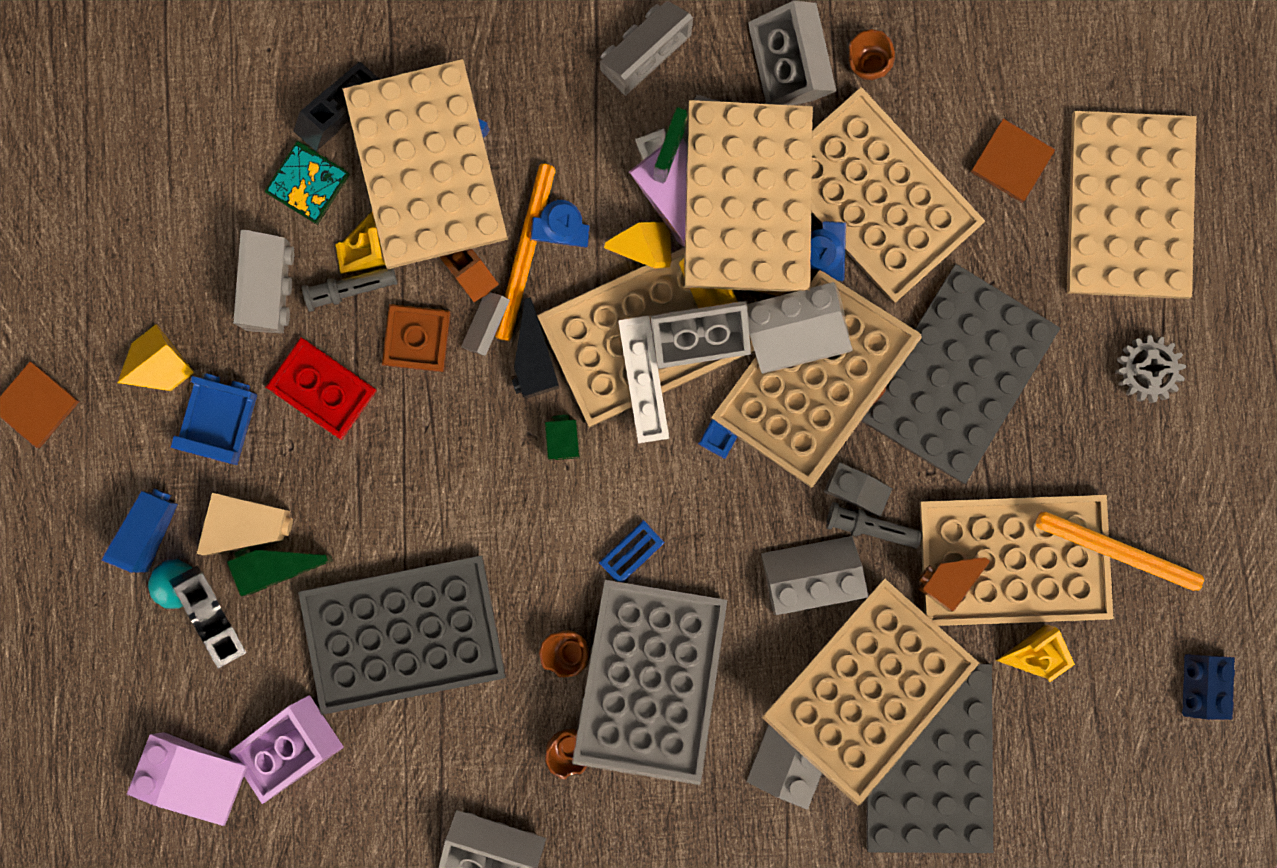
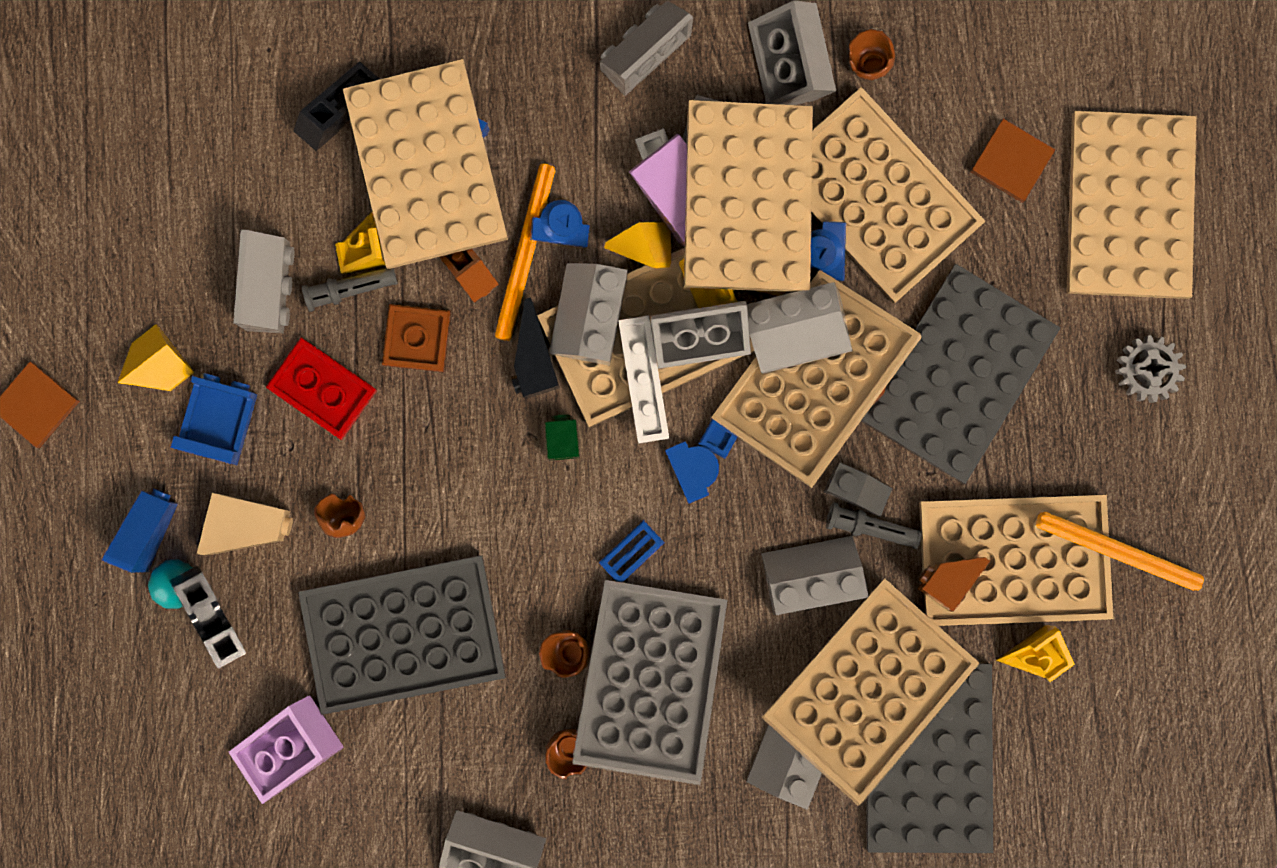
(187, 778): lavender slope -> none
(265, 568): dark green slope -> none
(307, 183): tile -> none
(339, 516): none -> dark orange hair
(485, 323): light grey tile -> none
(588, 312): none -> light grey slope
(670, 145): dark green tile -> none
(694, 468): none -> blue piece
(1208, 687): dark blue bracket -> none

